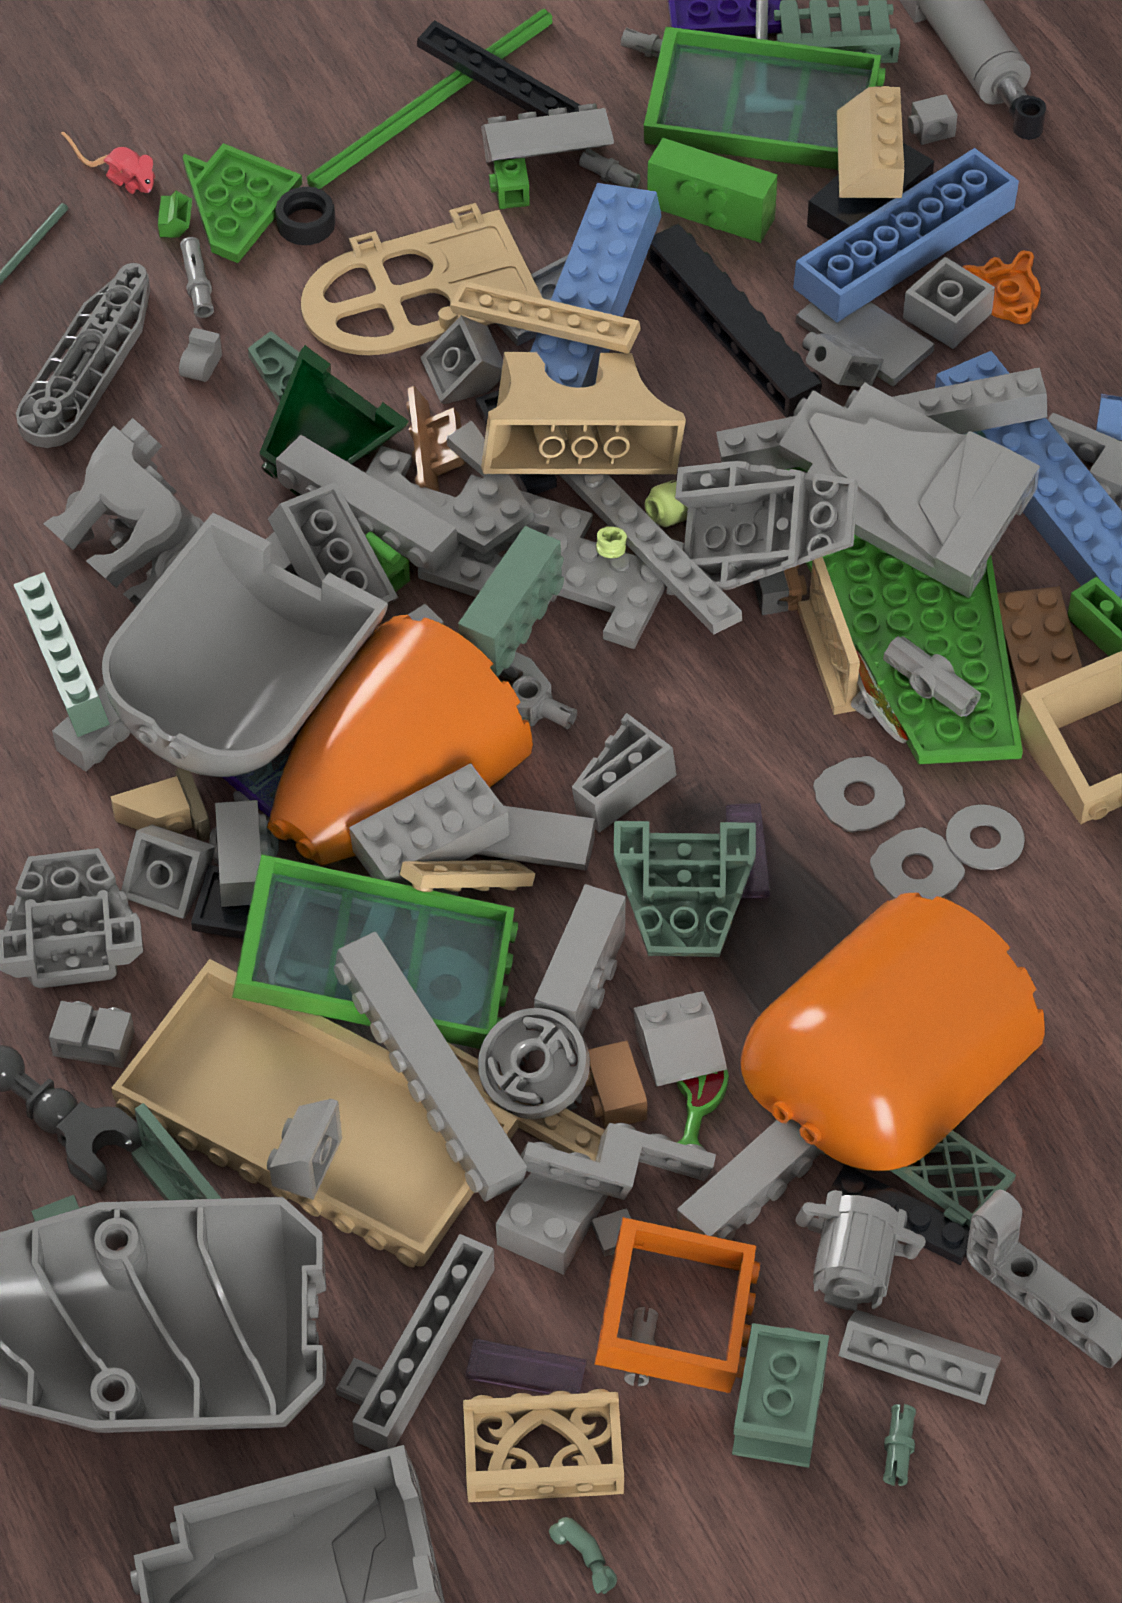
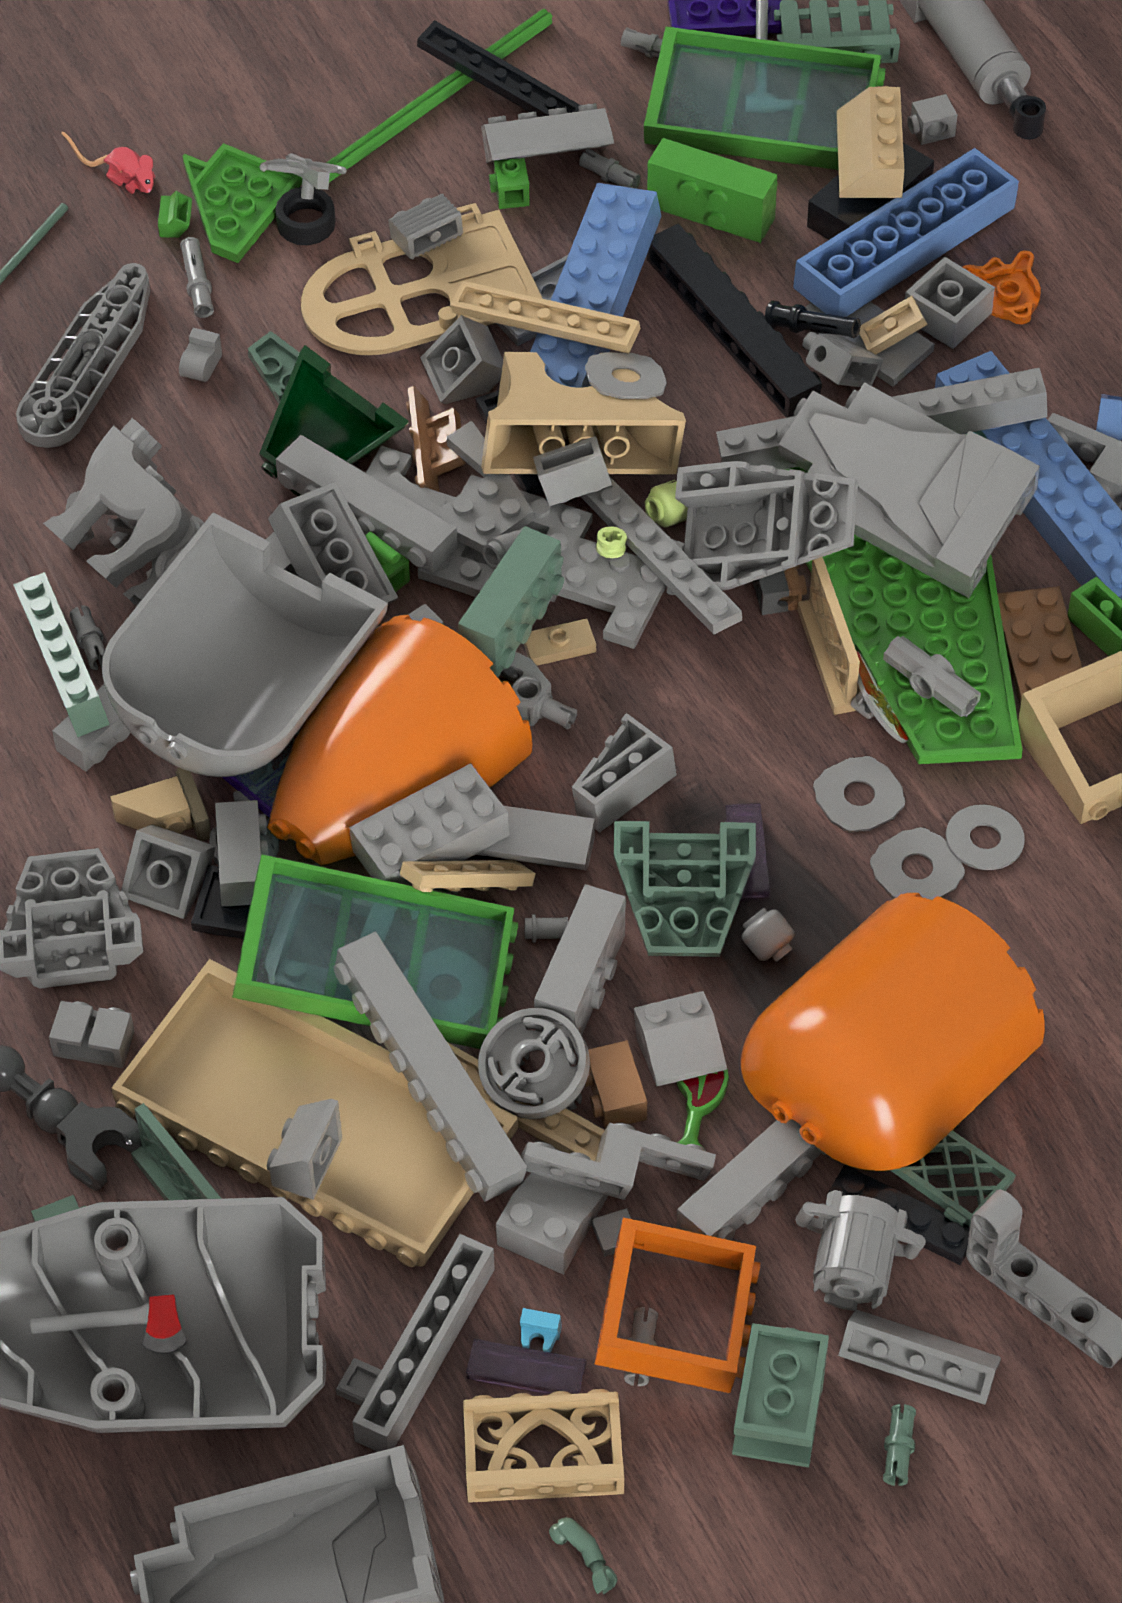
(88, 636): none -> light grey pin
(159, 1315): none -> piece
(312, 173): none -> light grey piece
(426, 226): none -> light grey brick
(497, 547): none -> light grey cone
(542, 1325): none -> medium azure tile
(544, 928): none -> light grey pin
(560, 642): none -> tan plate
(572, 471): none -> light grey piece
(600, 369): none -> light grey piece
(768, 935): none -> light grey head
(798, 319): none -> black pin
(892, 325): none -> tan plate

